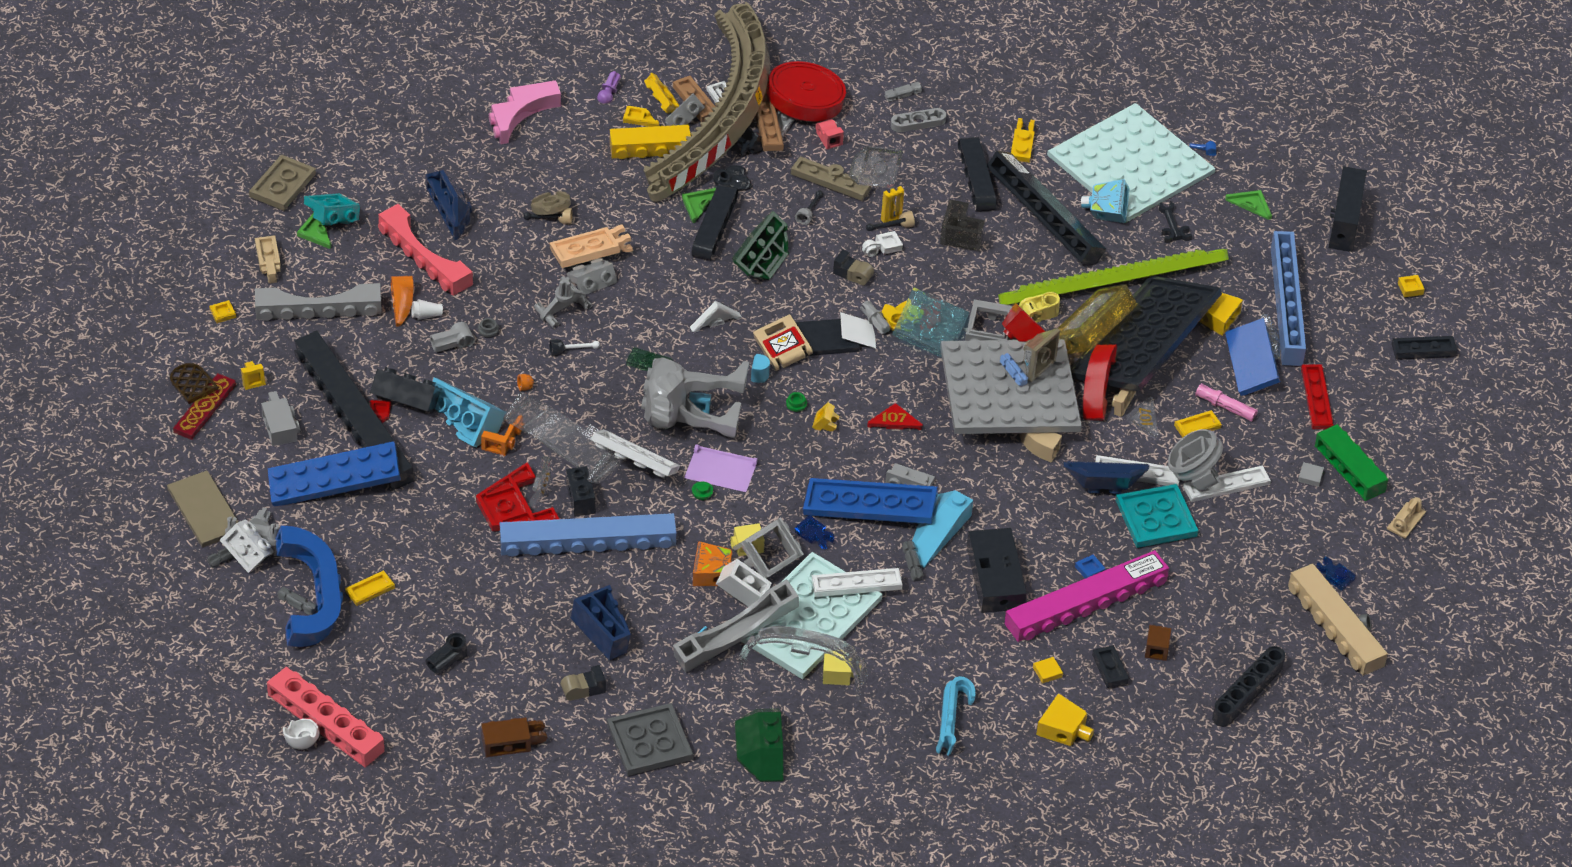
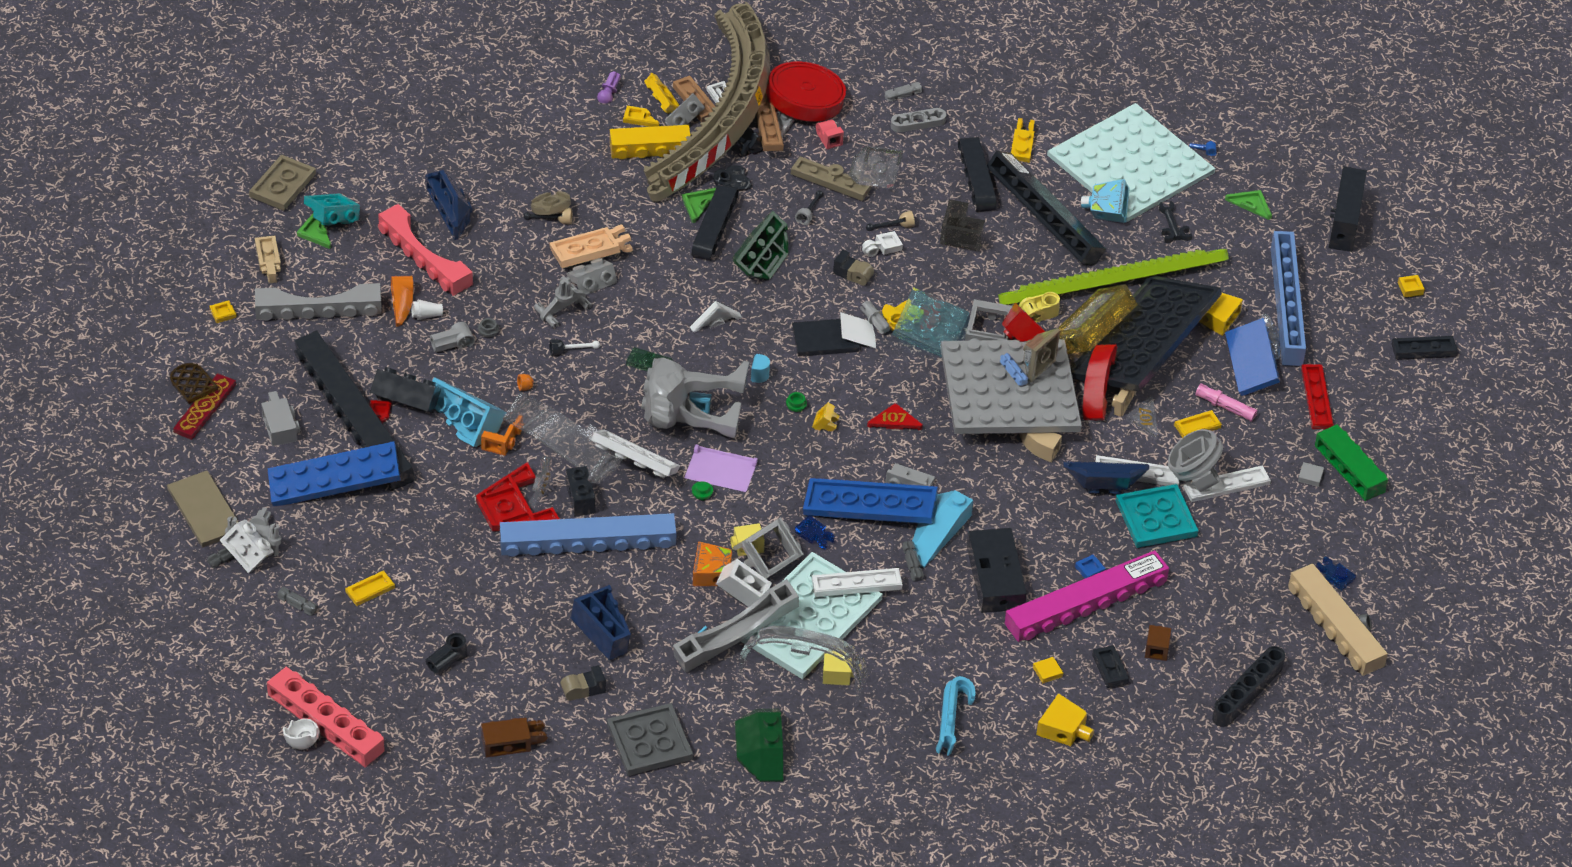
(252, 375): yellow tile -> none
(314, 552): blue arch -> none
(521, 104): bright pink arch -> none
(784, 344): tan container -> none
(889, 206): yellow tile -> none
(1407, 518): tan hinge -> none

